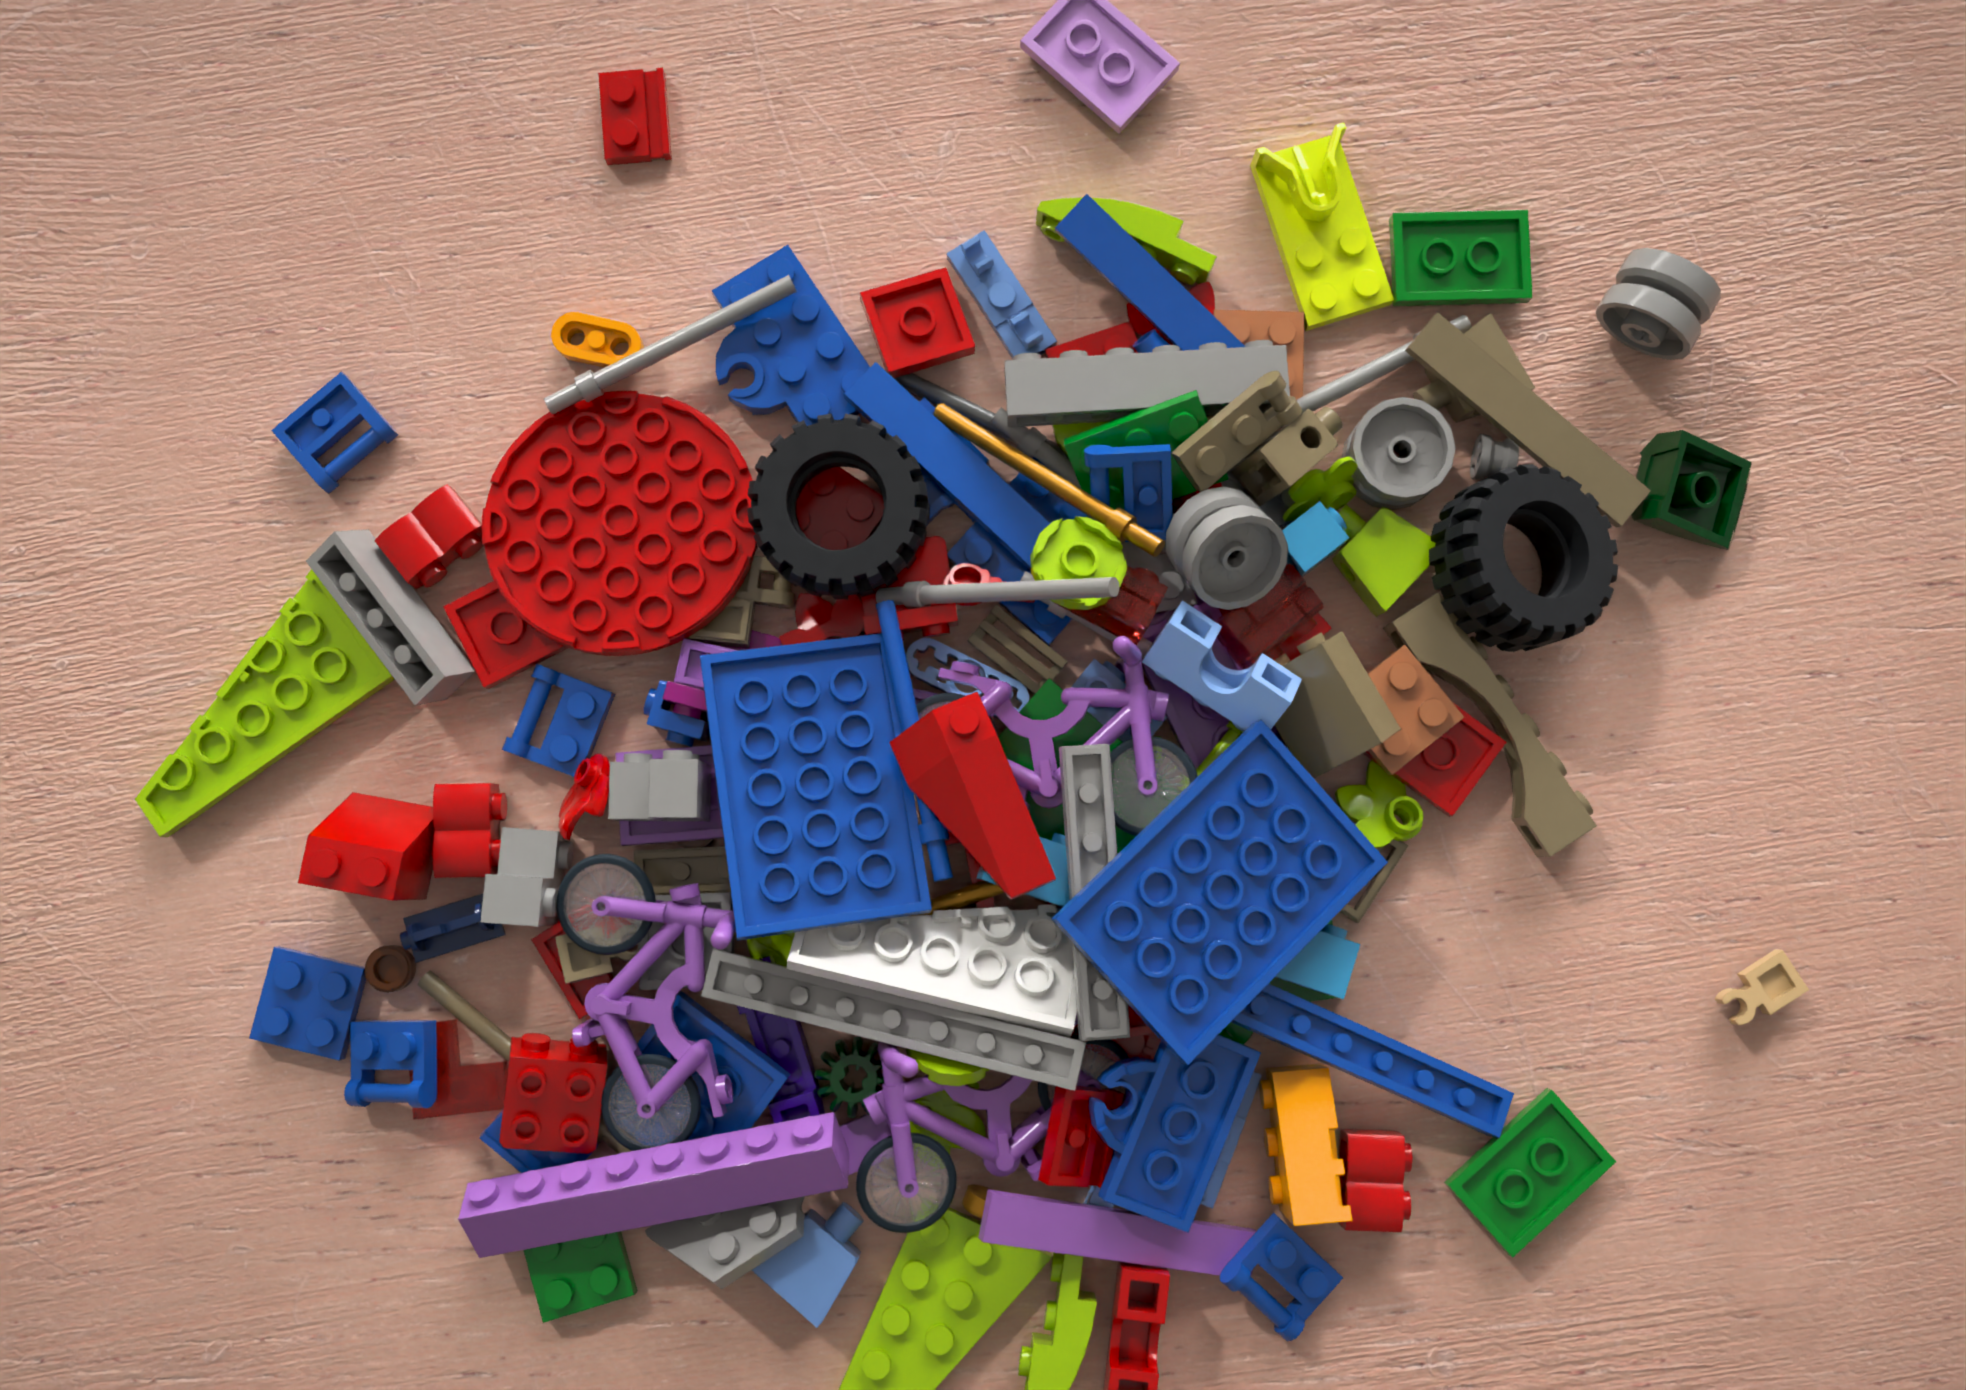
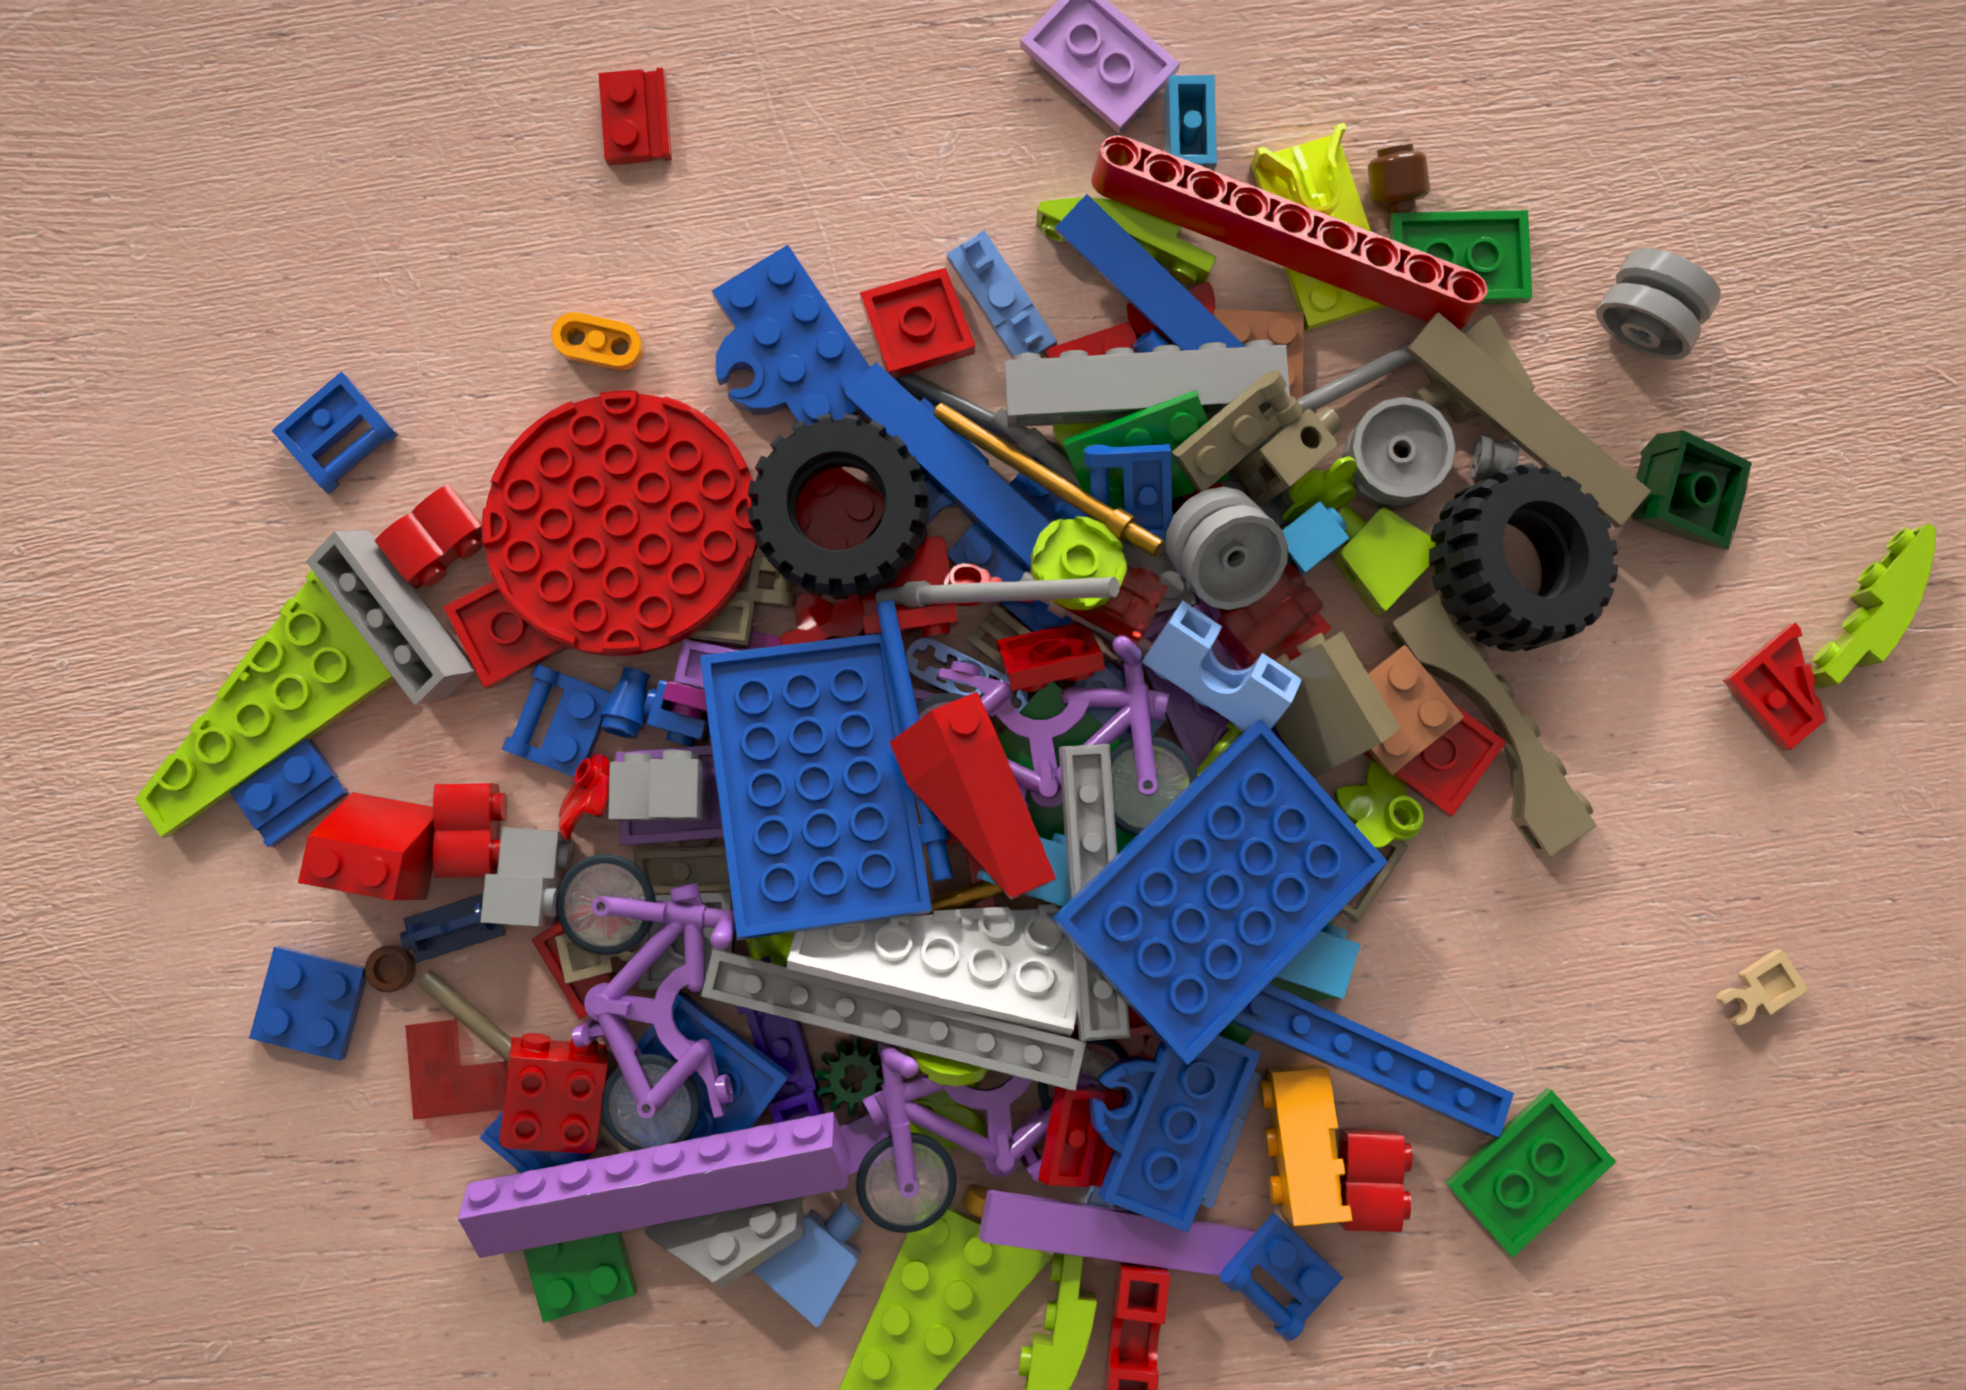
(289, 792): none -> blue plate
(393, 1047): blue plate -> none
(591, 384): light grey bar -> none
(624, 710): none -> blue cone
(1050, 656): none -> red plate
(1191, 119): none -> dark azure brick
(1286, 232): none -> red beam
(1398, 178): none -> reddish brown head
(1779, 689): none -> red wing
(1887, 603): none -> lime slope

